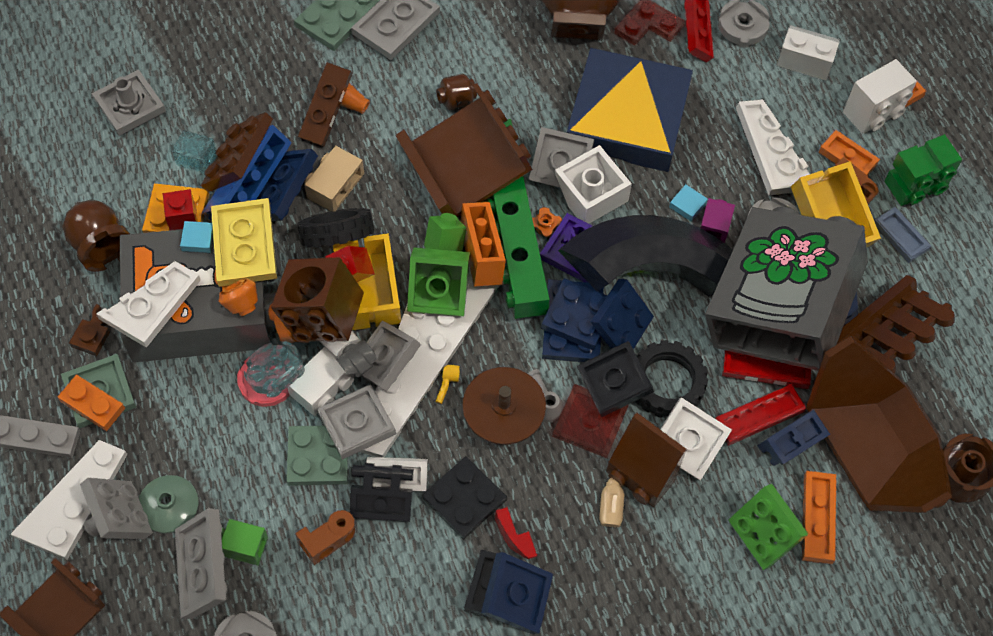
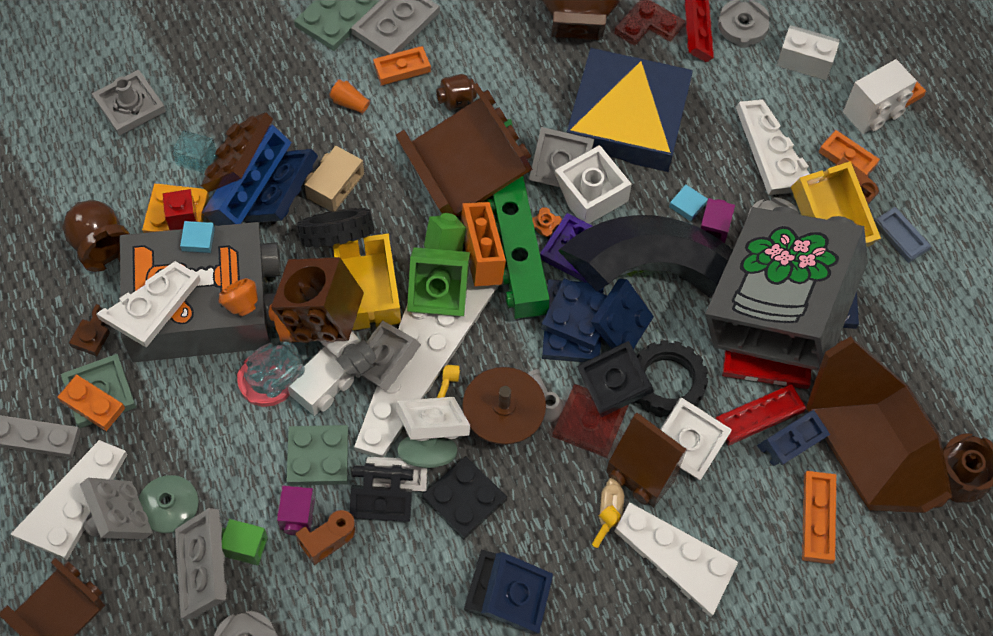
(243, 241): light yellow plate -> none
(295, 509): none -> magenta brick
(325, 104): reddish brown plate -> none
(356, 260): red brick -> none
(356, 421): light grey plate -> none
(402, 65): none -> orange plate
(427, 453): none -> sand green dish
(433, 418): none -> white plate
(520, 543): red slope -> none
(610, 517): none -> yellow hand
(682, 558): none -> white wing
(773, 525): bright green plate -> none
(894, 310): reddish brown fence -> none
(923, 168): green brick -> none

